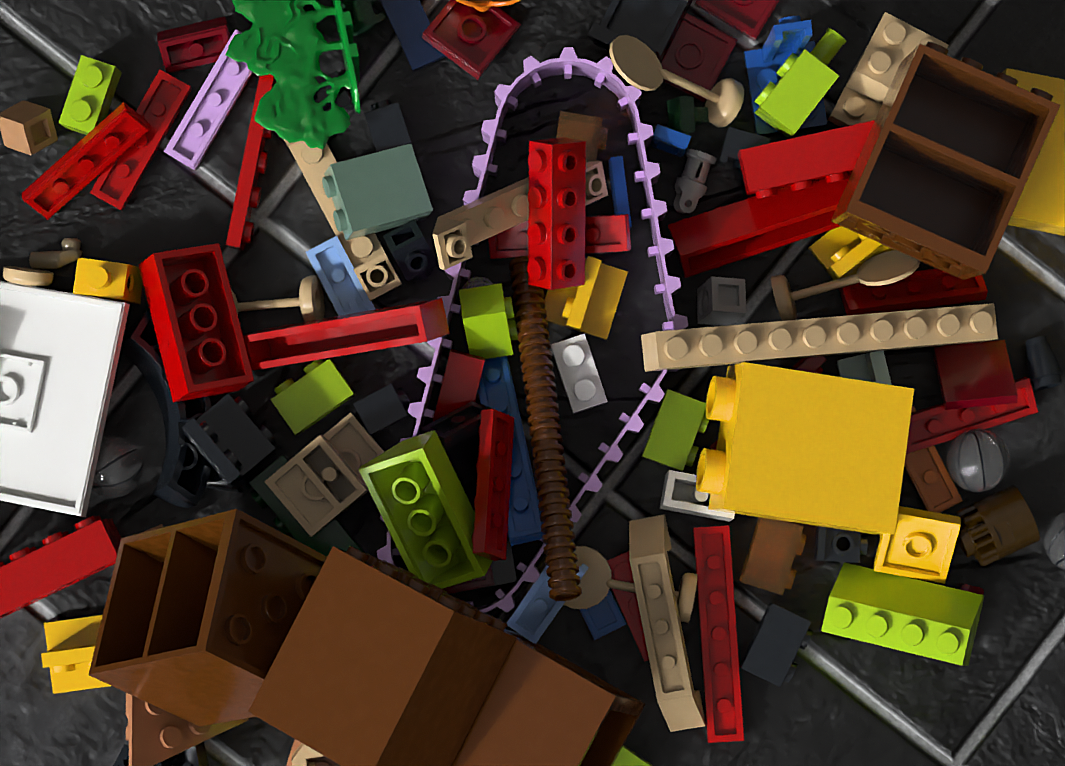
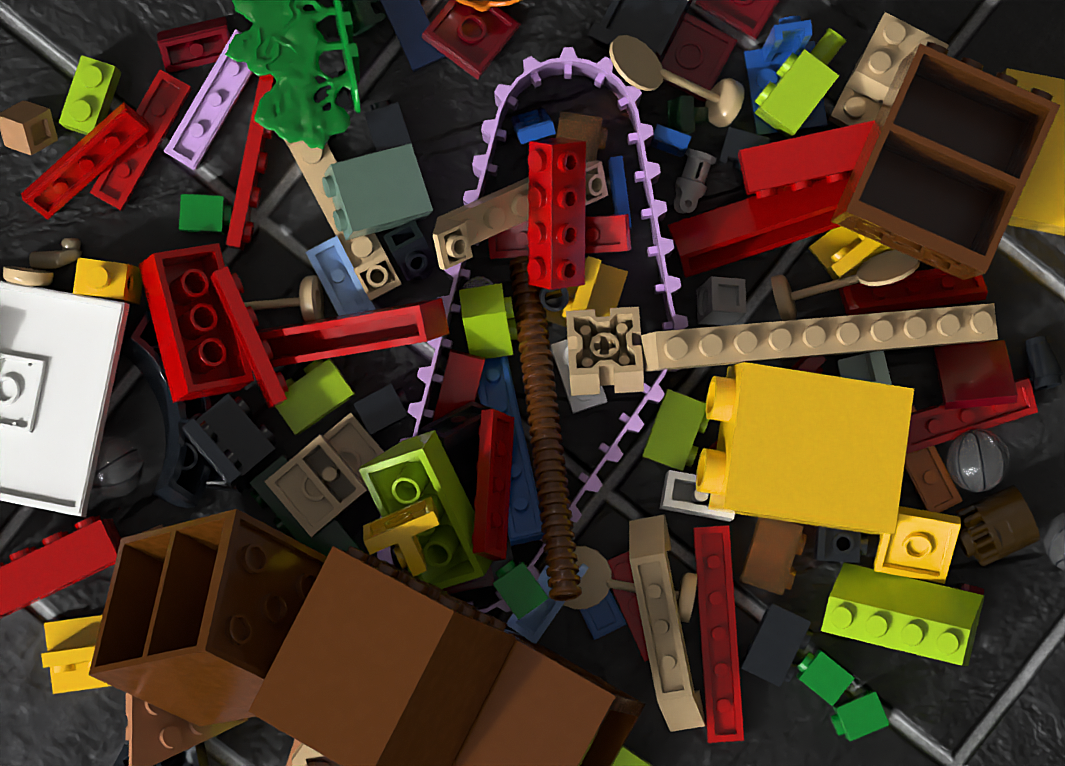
(204, 214): none -> green brick
(244, 322): none -> red plate
(401, 531): none -> yellow bracket
(519, 588): none -> green brick
(532, 125): none -> blue tile
(556, 301): none -> black hinge
(605, 351): none -> tan brick
(823, 676): none -> green brick
(859, 715): none -> green brick

